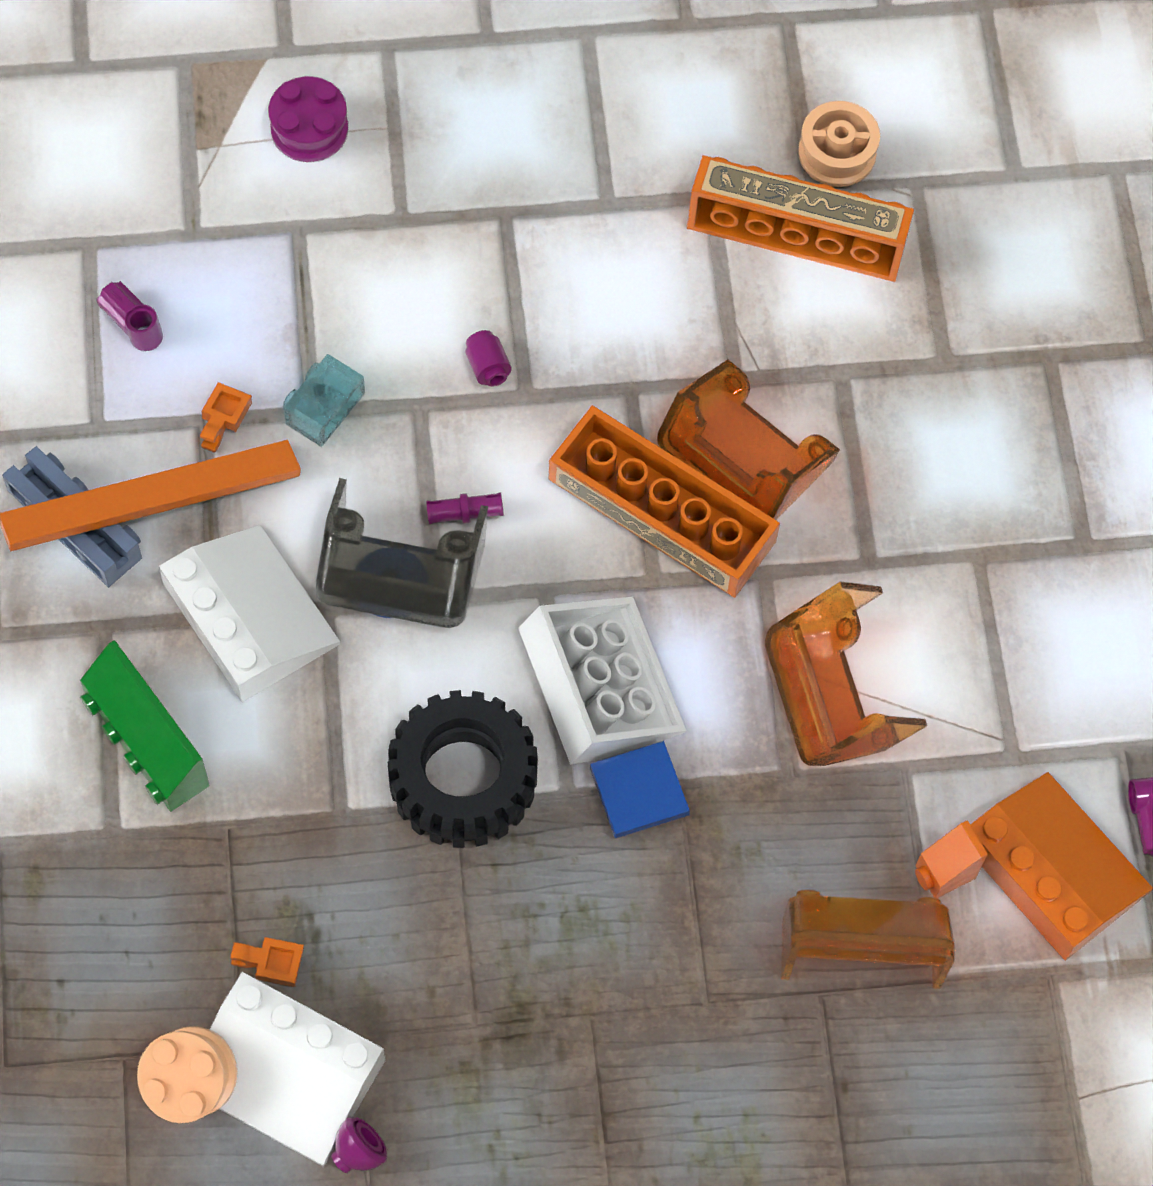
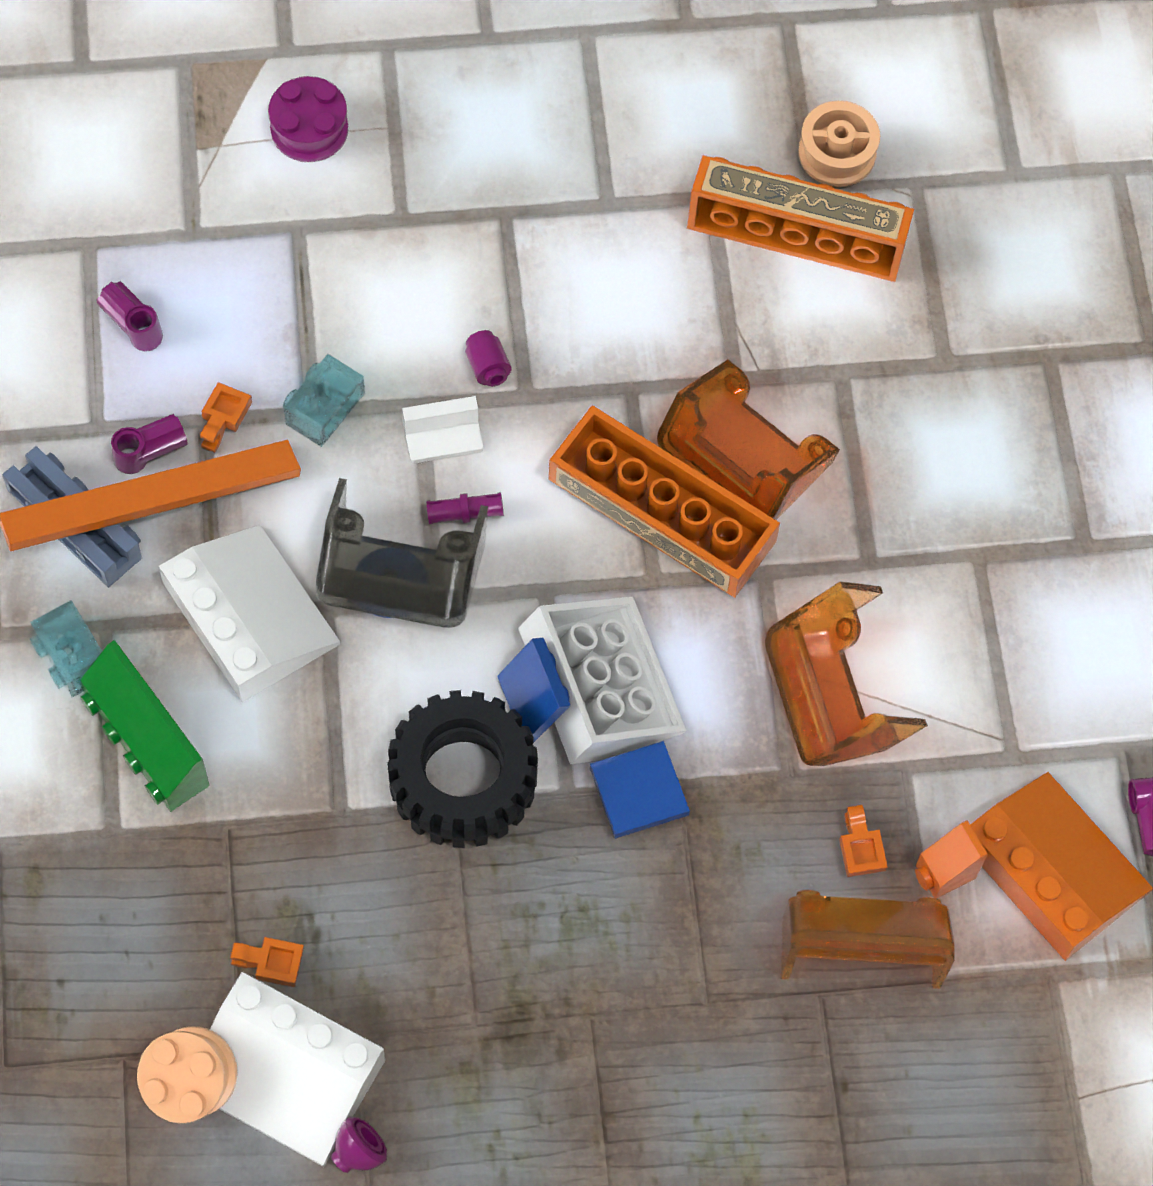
(61, 630): none -> clear light blue brick
(149, 441): none -> magenta piece
(442, 429): none -> white panel
(534, 687): none -> blue tile
(861, 848): none -> orange plate

